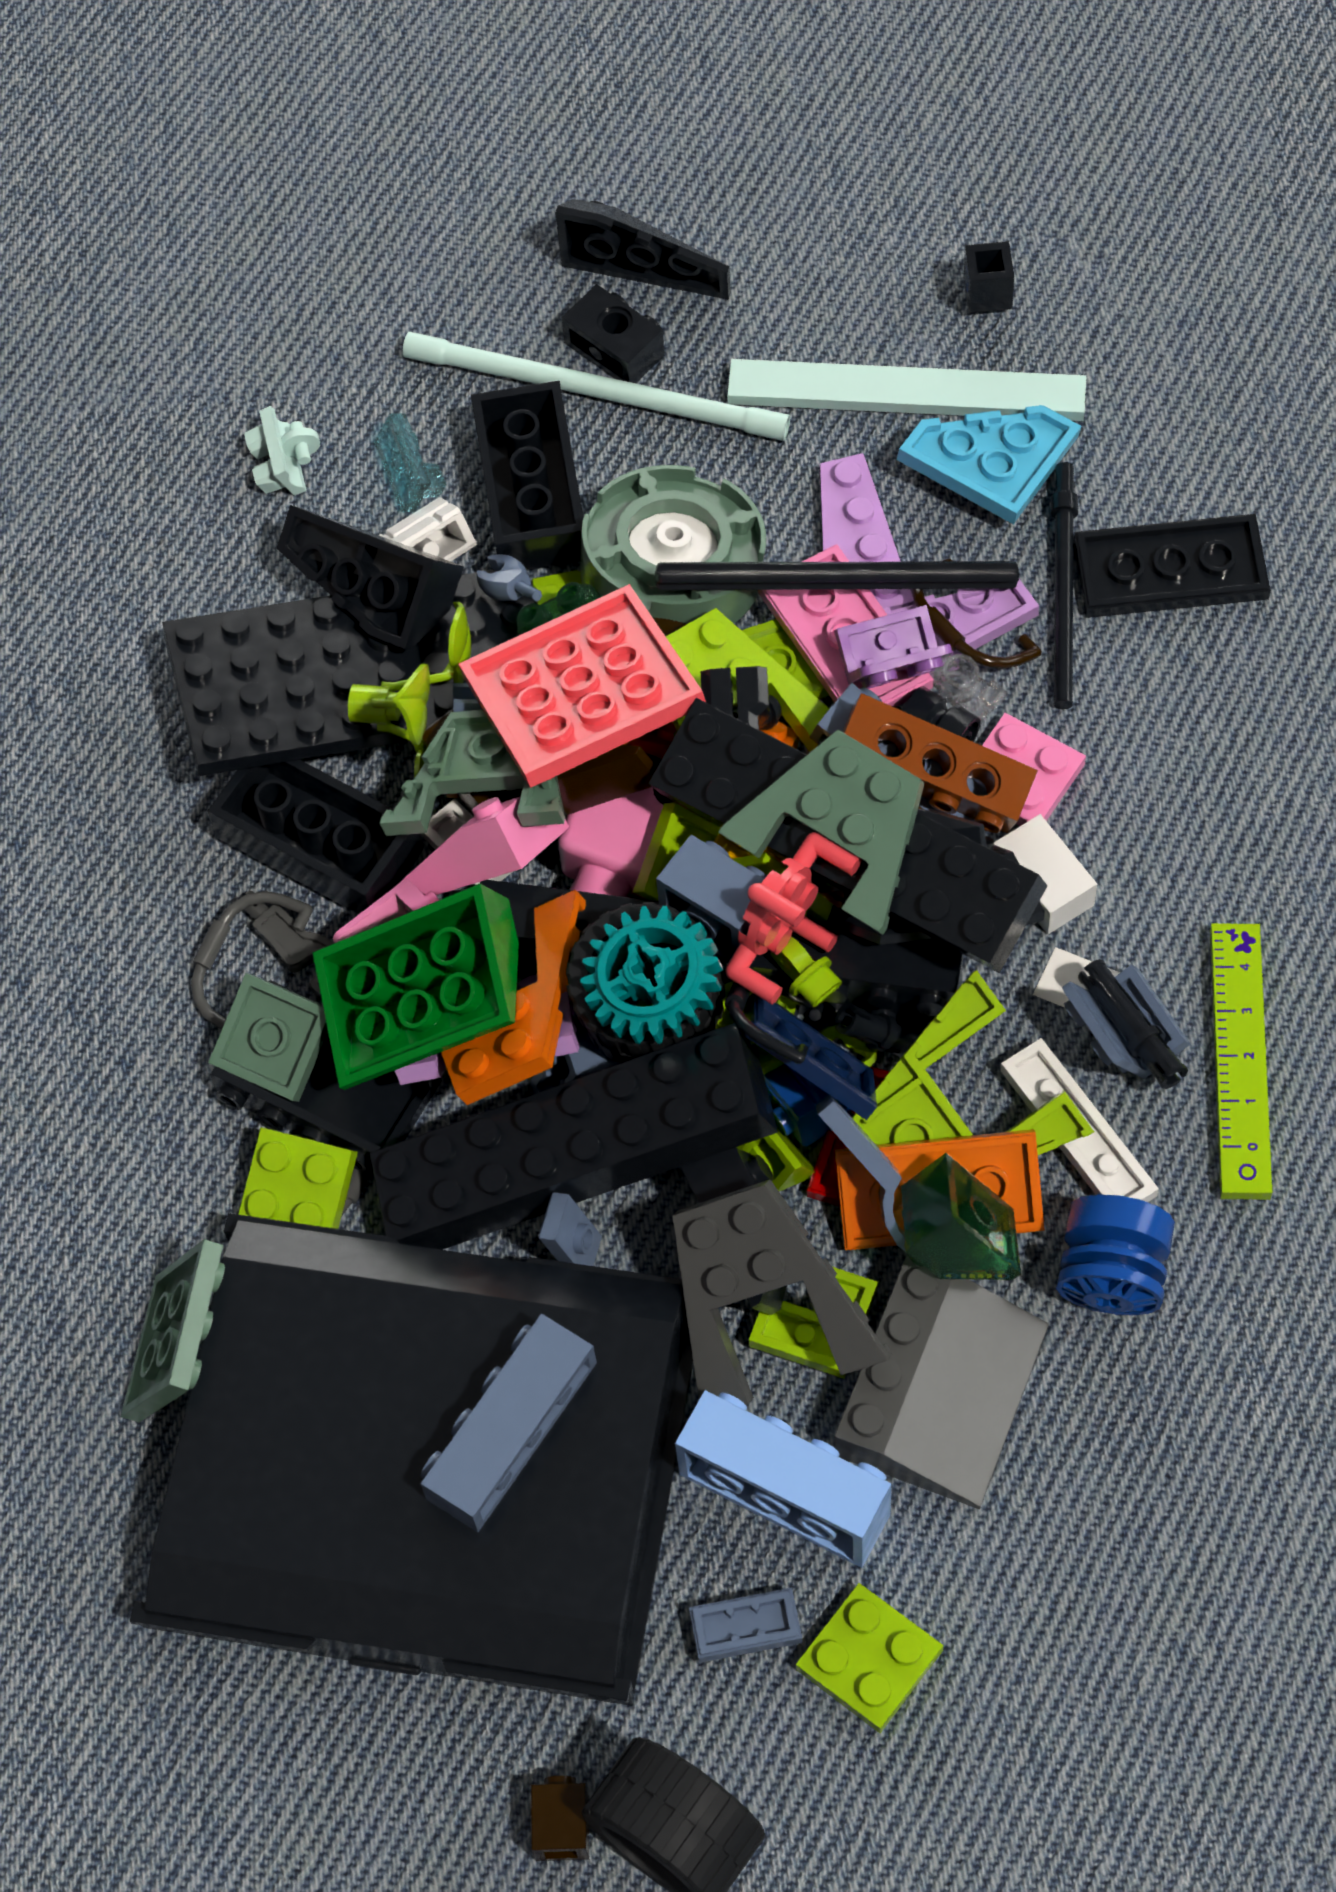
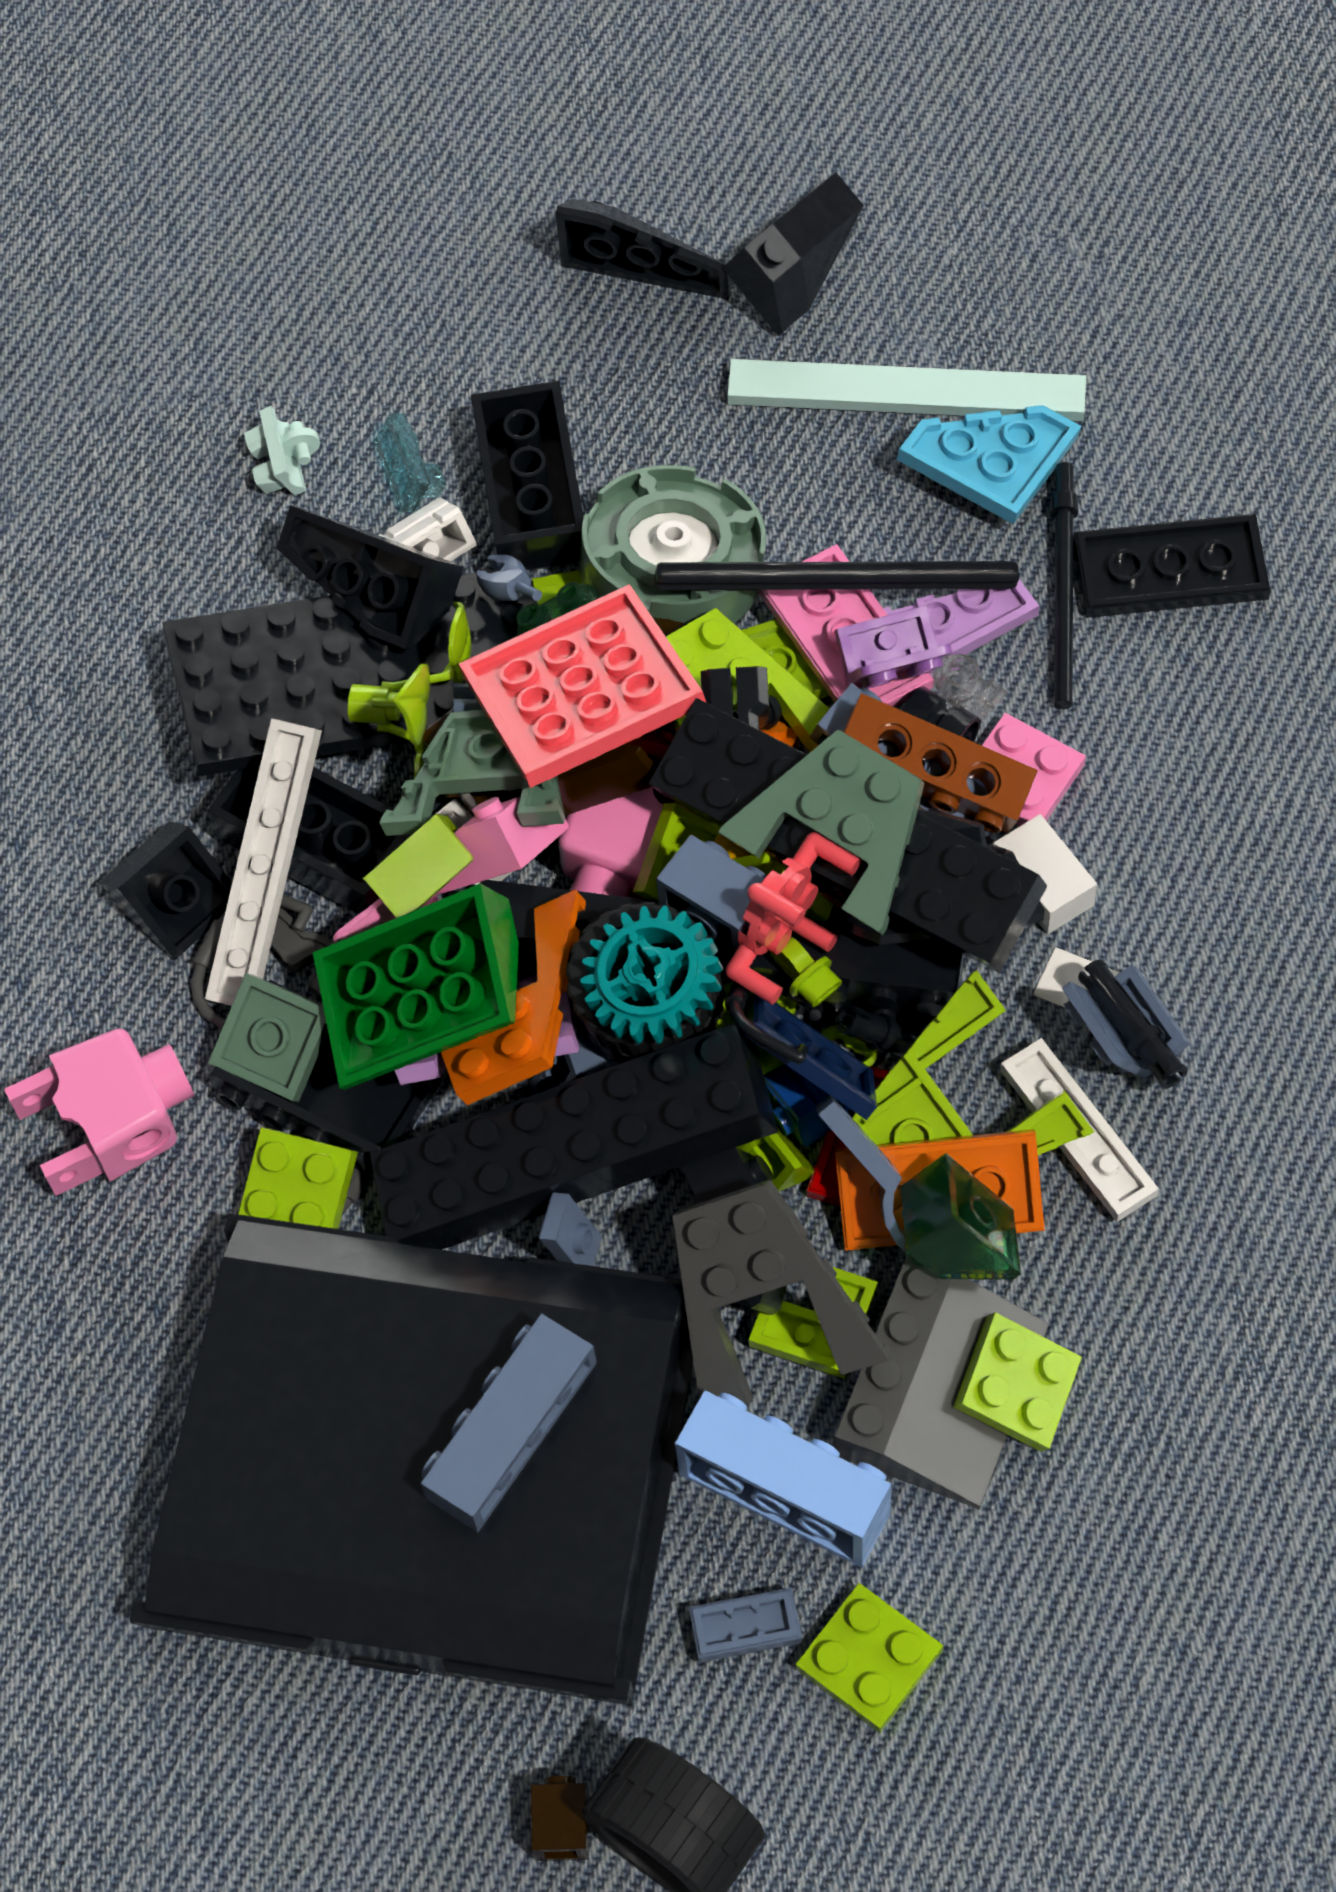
(113, 1098): none -> bright pink piece
(170, 888): none -> black slope
(173, 1330): sand green plate -> none
(264, 858): none -> white plate
(420, 866): none -> lime panel
(592, 328): black brick -> none
(750, 420): light aqua piece -> none
(793, 256): none -> black wedge
(857, 522): lavender wing -> none
(952, 636): dark brown piece -> none
(988, 277): black brick -> none
(1017, 1382): none -> lime plate
(1115, 1254): blue wheel -> none
(1240, 1062): lime tile -> none

